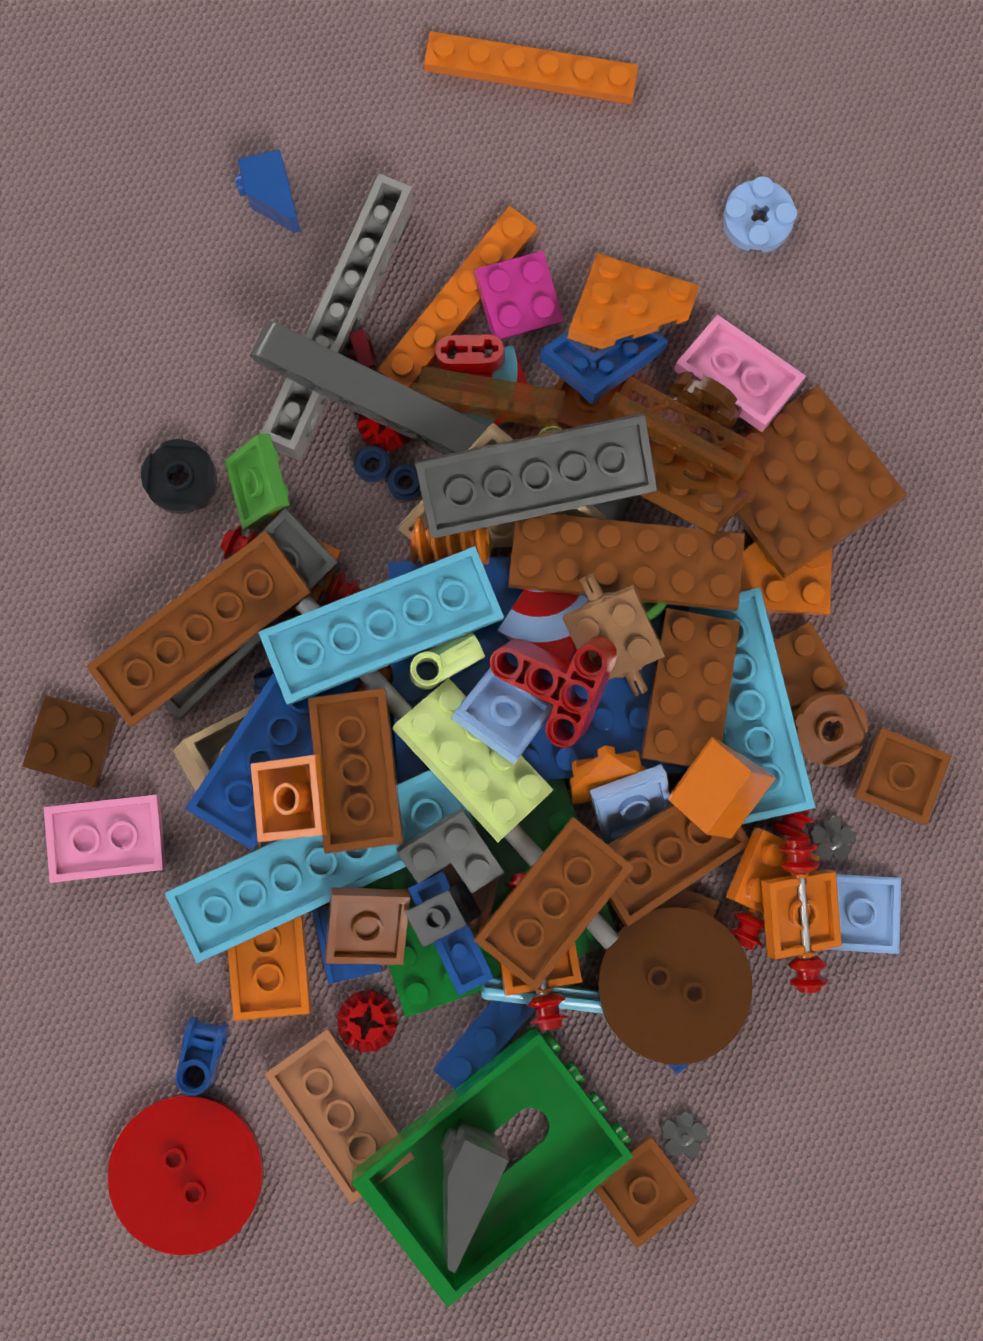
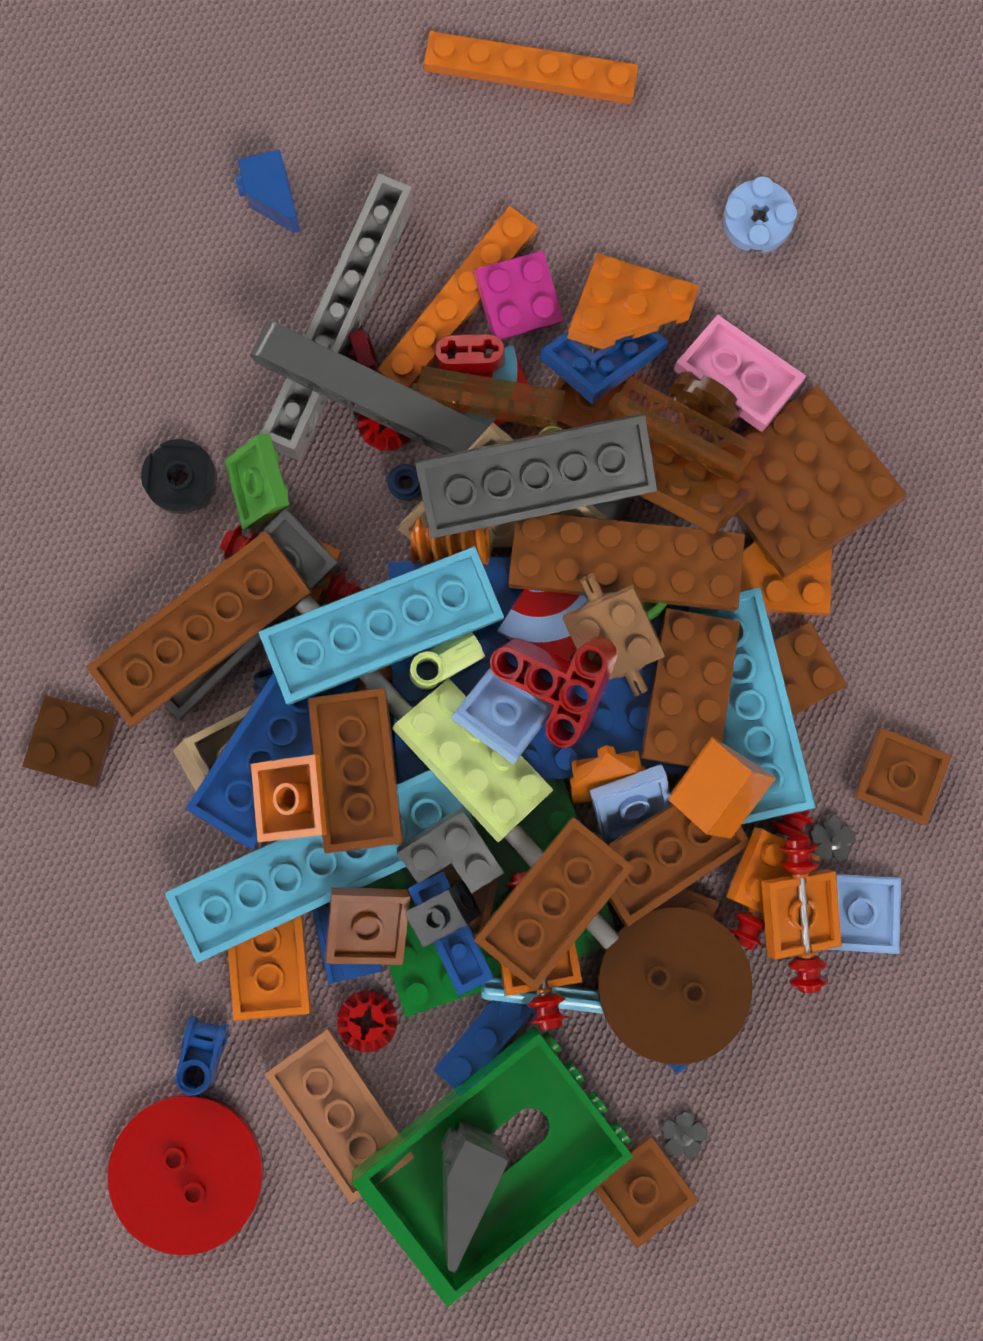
(104, 838): bright pink plate -> none
(372, 453): dark blue plate -> none
(847, 735): dark orange plate -> none

